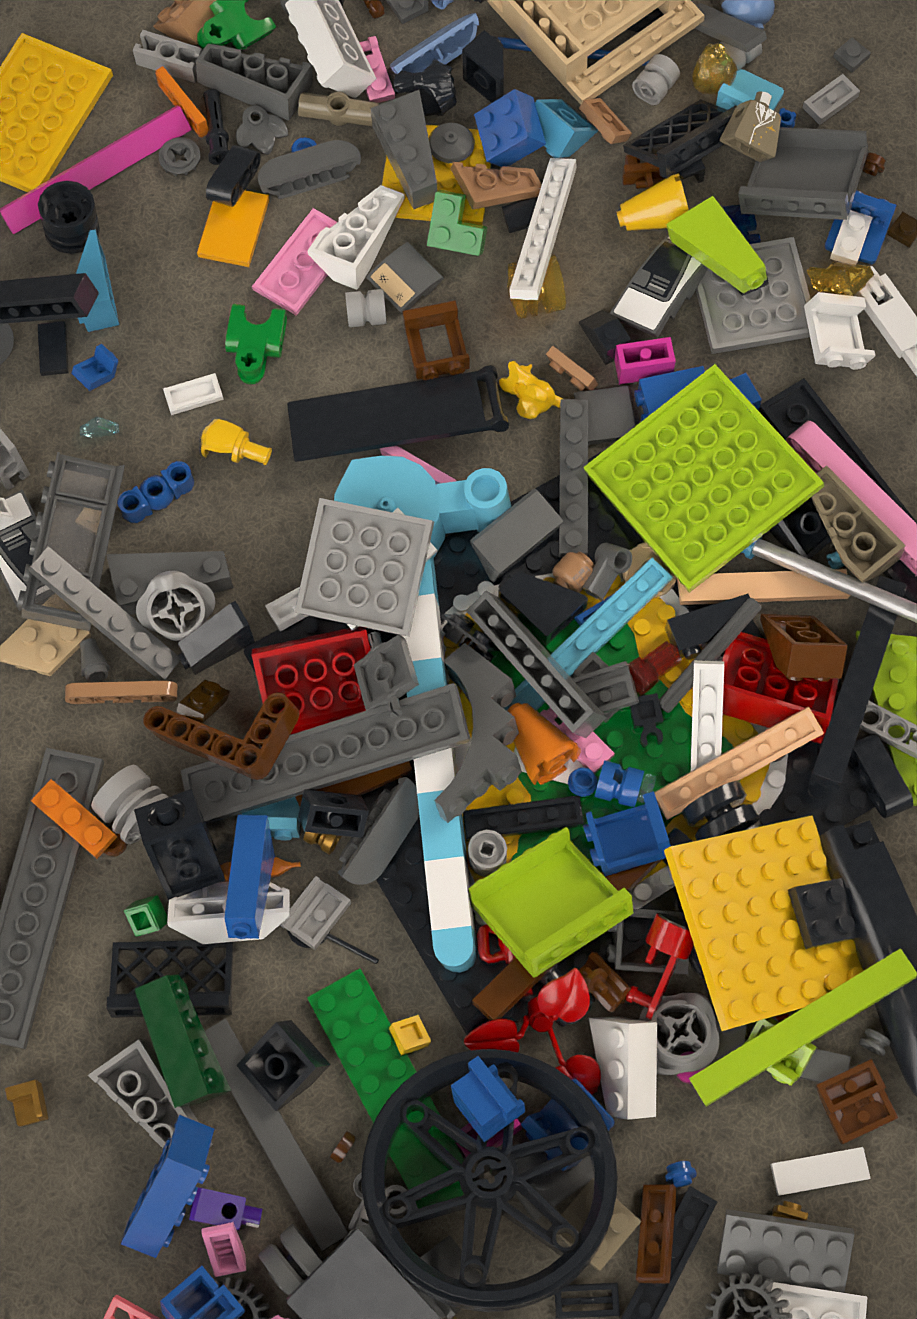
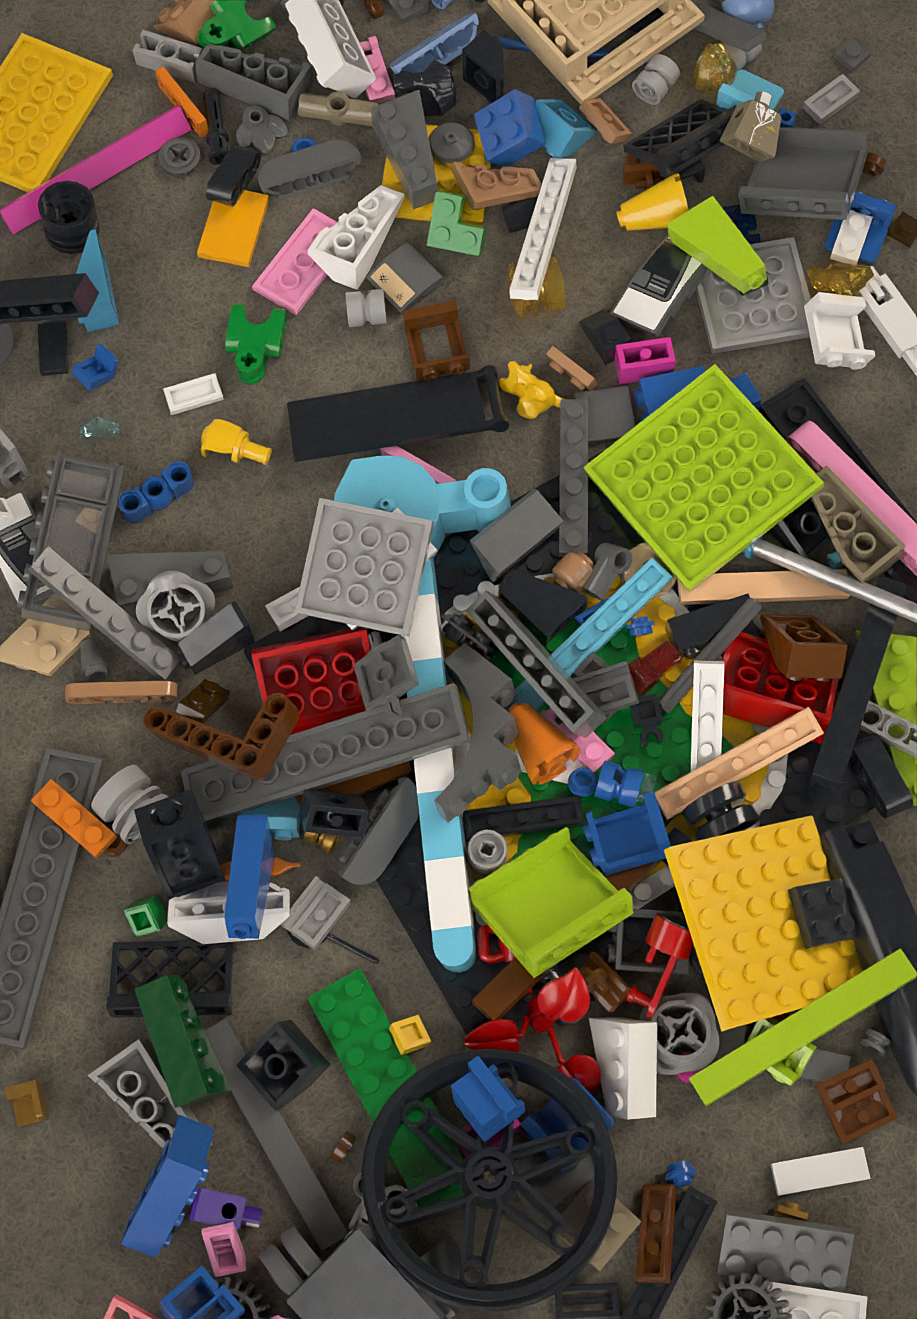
(640, 626): none -> blue plate

